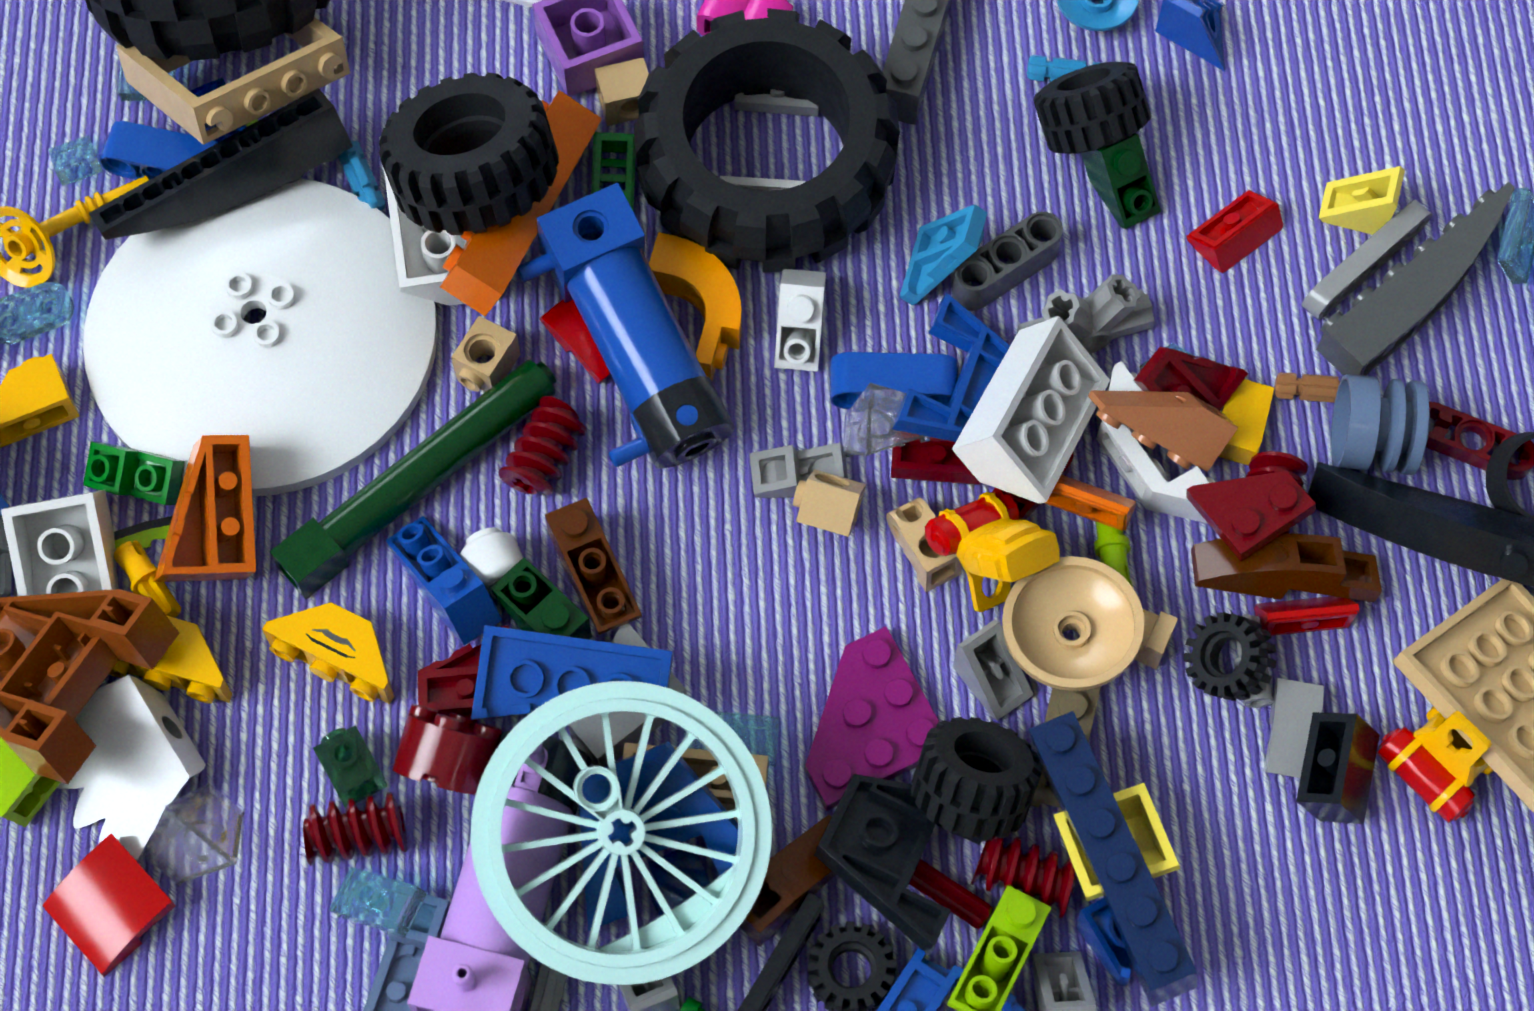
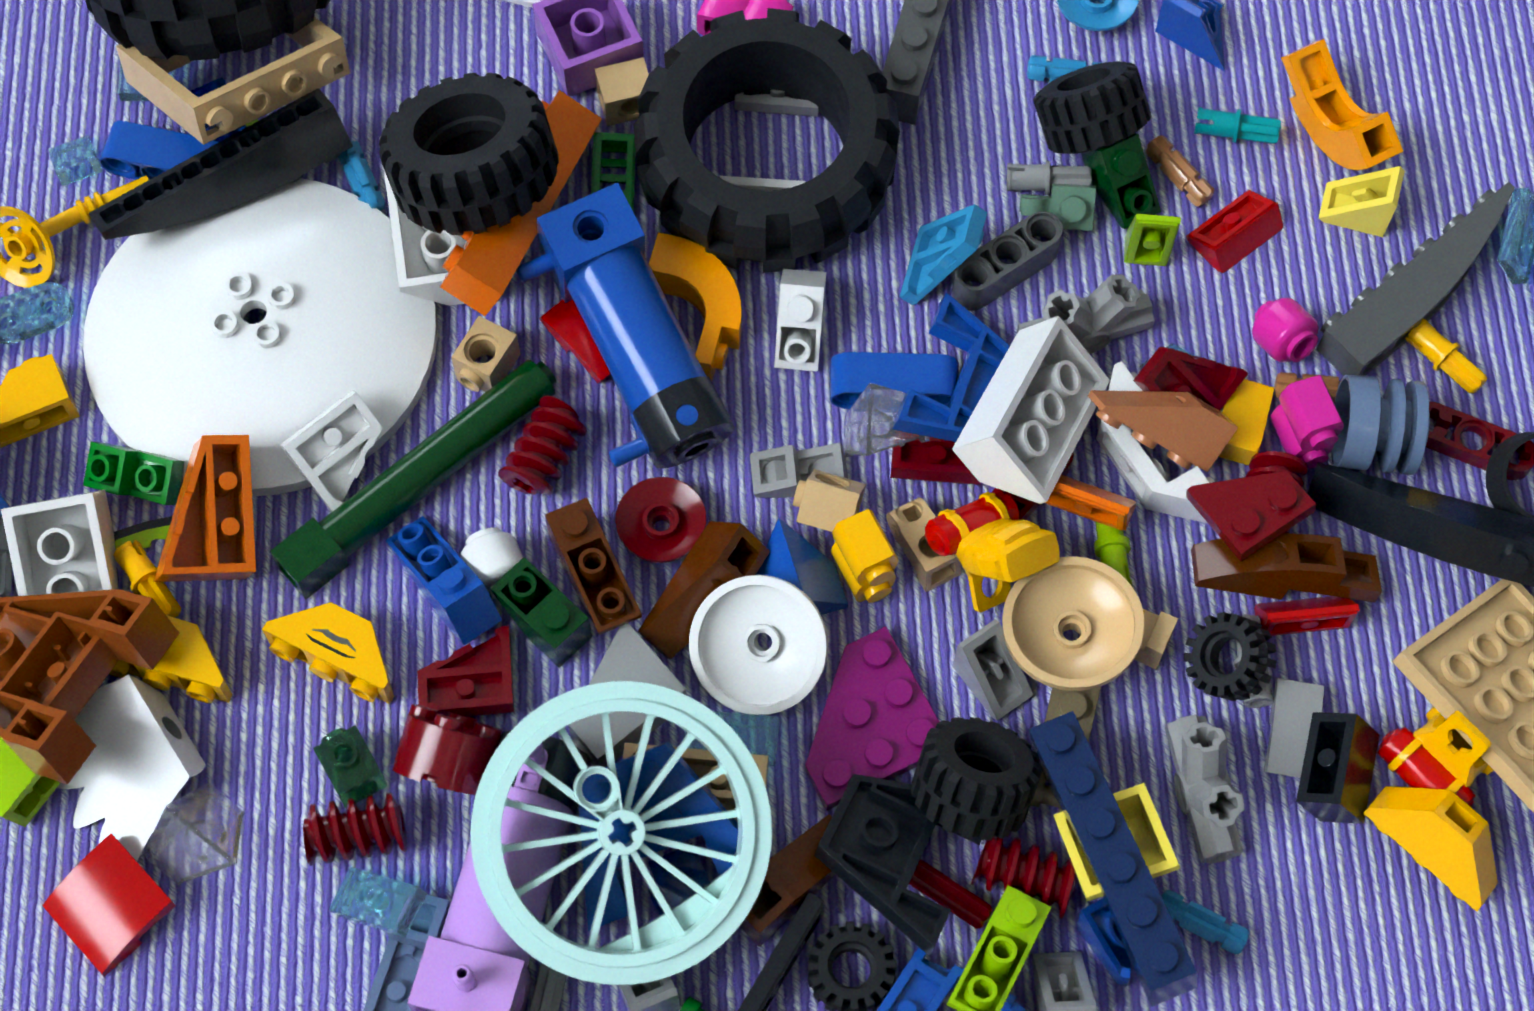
(334, 447): none -> white wing
(529, 668): blue wing -> none
(657, 501): none -> dark red dish
(718, 556): none -> reddish brown slope
(734, 664): none -> white dish
(805, 567): none -> blue slope
(864, 556): none -> yellow brick
(1041, 176): none -> light grey axle
(1068, 202): none -> sand green plate
(1150, 239): none -> lime slope
(1179, 170): none -> medium nougat axle
(1205, 787): none -> light grey piece
(1206, 923): none -> dark azure axle
(1238, 126): none -> teal axle
(1285, 330): none -> dark pink head
(1307, 420): none -> dark pink brick
(1330, 115): none -> light orange arch
(1366, 259): light grey beam -> none
(1440, 836): none -> yellow slope
(1446, 356): none -> yellow axle

